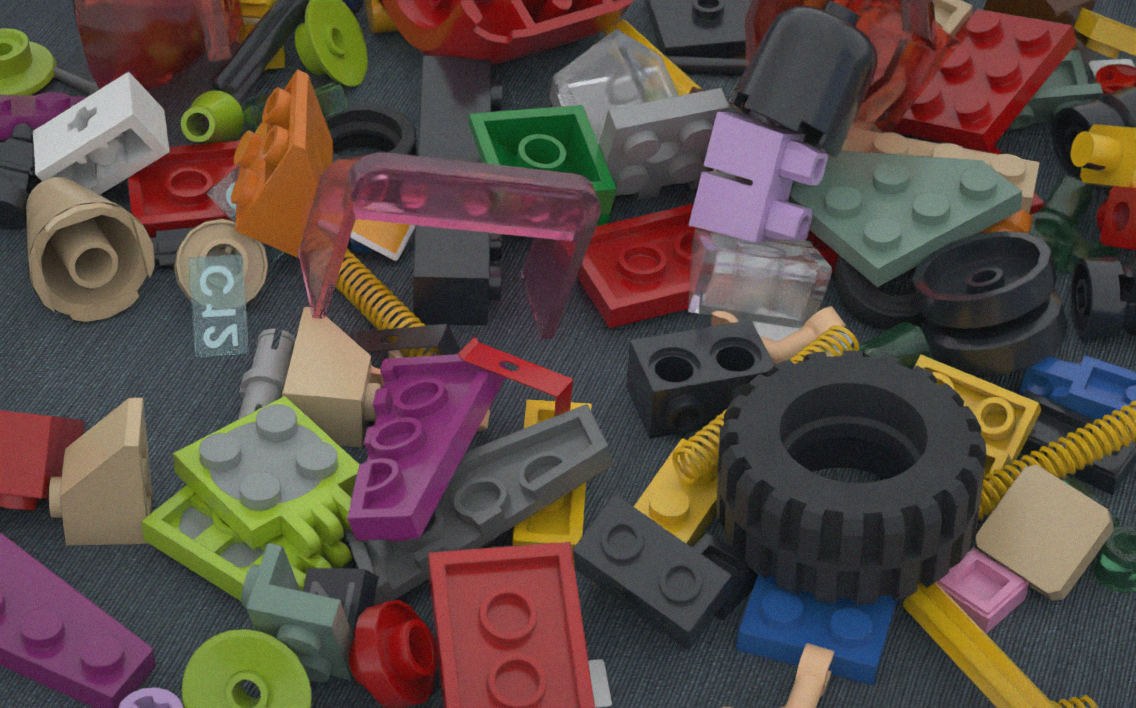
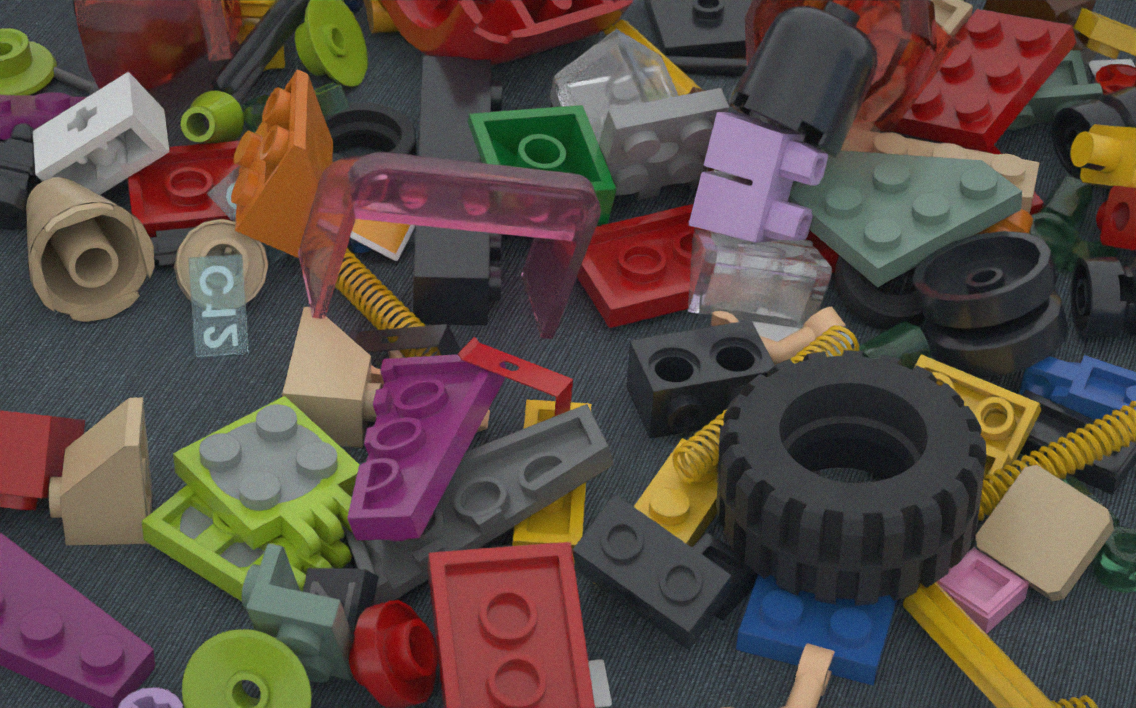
(268, 373): light grey pin -> none

